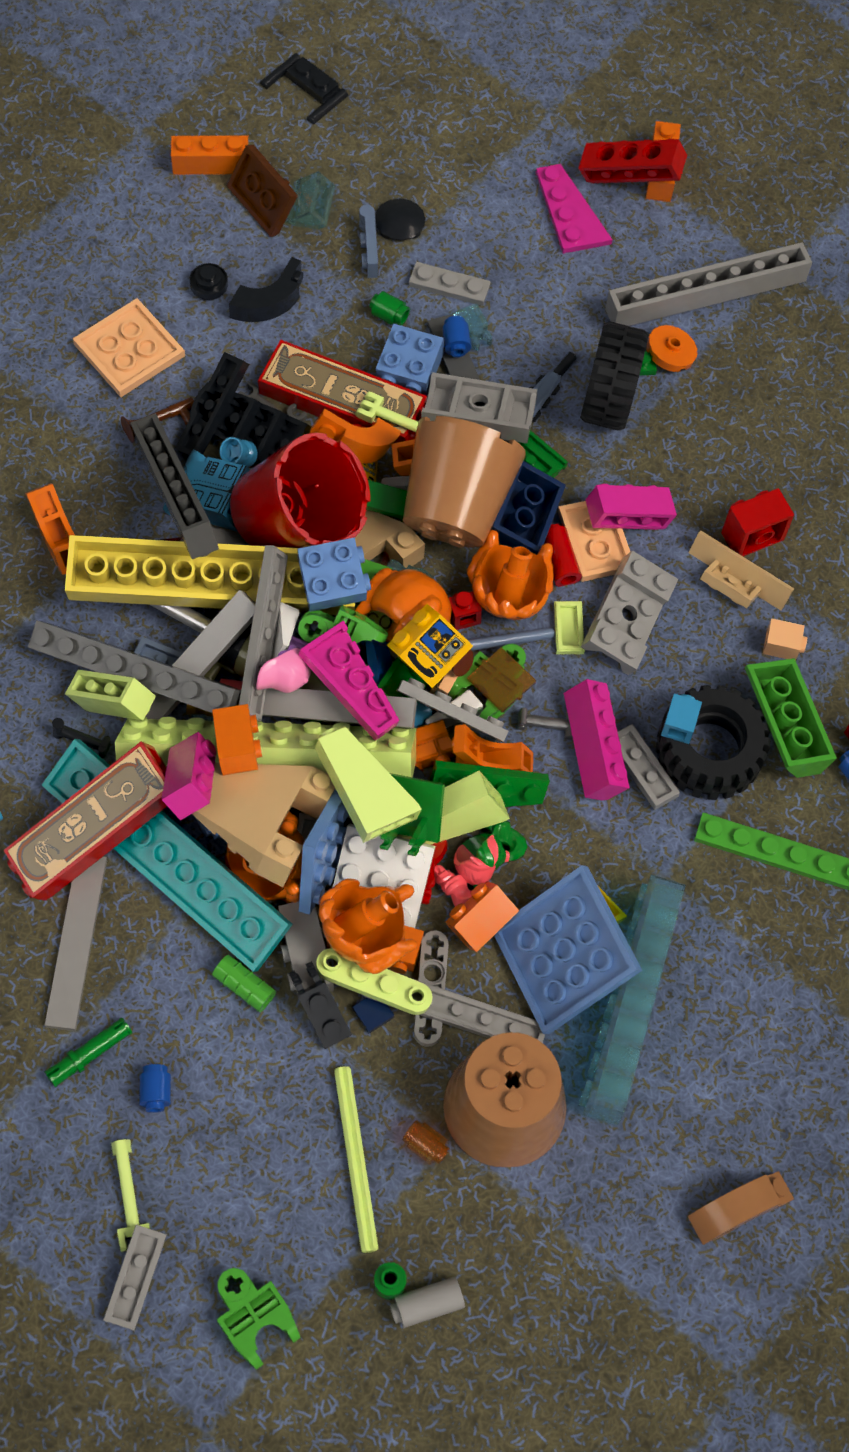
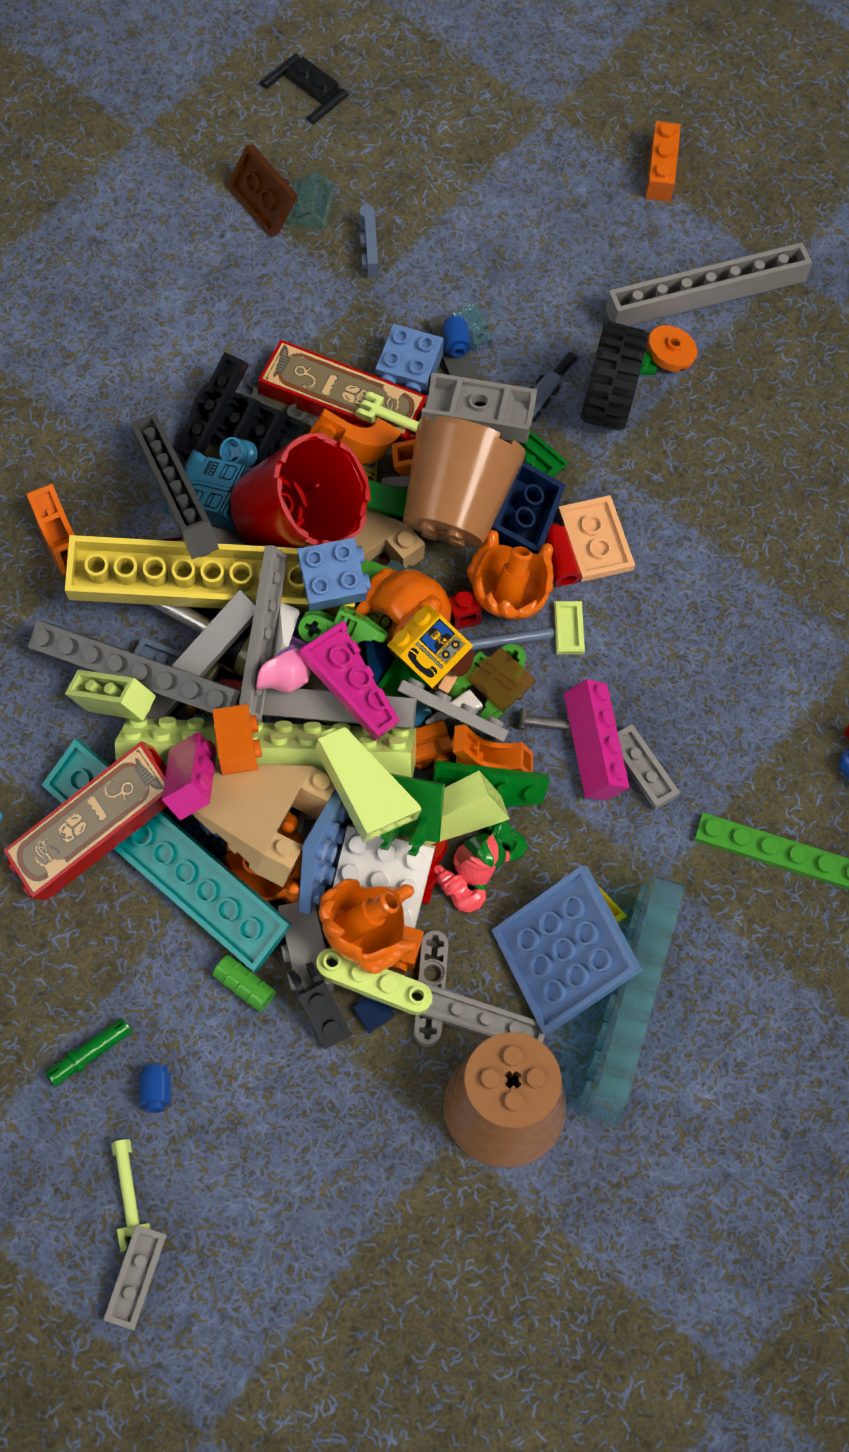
(61, 730): black piece -> none
(75, 948): light grey tile -> none
(129, 347): light nougat plate -> none
(180, 408): reddish brown piece -> none
(206, 154): orange brick -> none
(208, 281): black plate -> none
(245, 1304): bright green piece -> none
(271, 301): black arch -> none
(356, 1160): yellowish green axle -> none
(386, 1290): green brick -> none
(389, 308): green brick -> none
(400, 219): black dish -> none
(426, 1142): clear orange brick -> none
(427, 1302): light grey brick -> none
(449, 283): light grey plate -> none
(481, 915): orange brick -> none
(570, 213): dark pink wing -> none
(630, 507): dark pink brick -> none
(633, 161): red brick -> none
(641, 590): light grey piece -> none
(681, 718): dark azure brick -> none
(718, 776): black tyre -> none
(737, 575): tan bracket -> none
(740, 1206): medium nougat arch -> none
(757, 522): red brick -> none
(784, 639): light nougat brick -> none
(791, 717): bright green slope -> none

